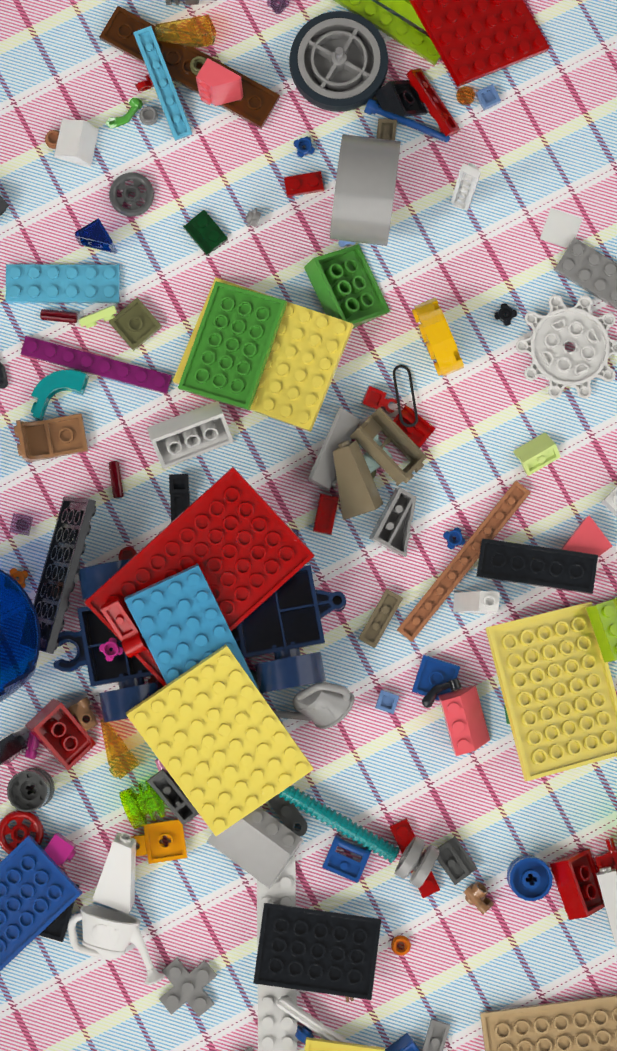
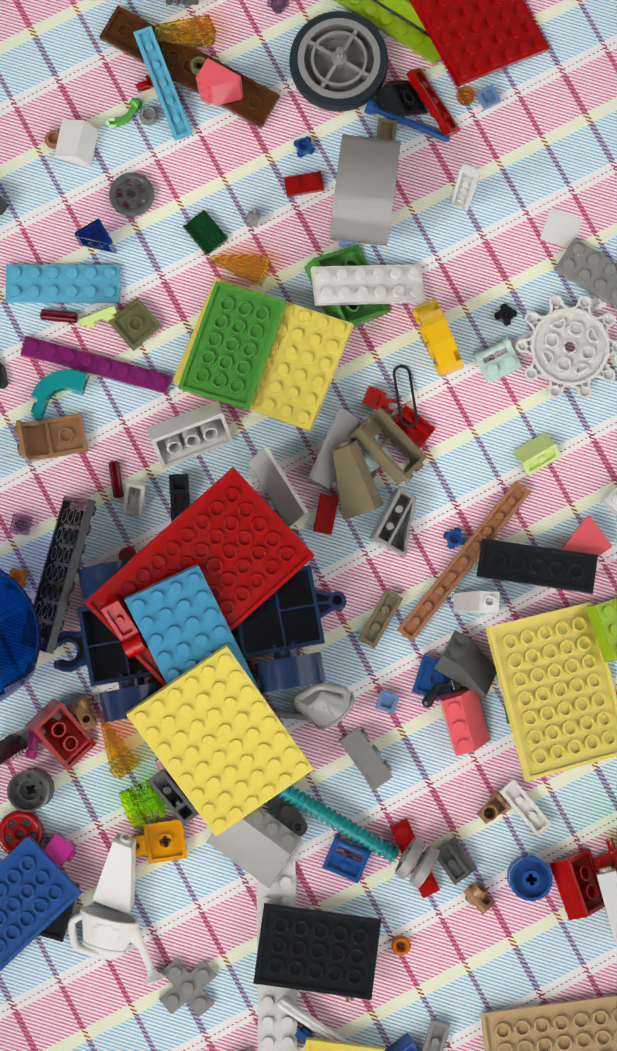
(111, 654): dark pink plate -> none
(135, 498): none -> white slope
(248, 266): none -> clear yellow slope
(277, 487): none -> white slope
(366, 758): none -> light grey wedge
(367, 284): none -> white plate
(466, 664): none -> dark grey slope
(497, 807): none -> medium nougat plate
(500, 366): none -> light aqua plate
(525, 807): none -> white plate

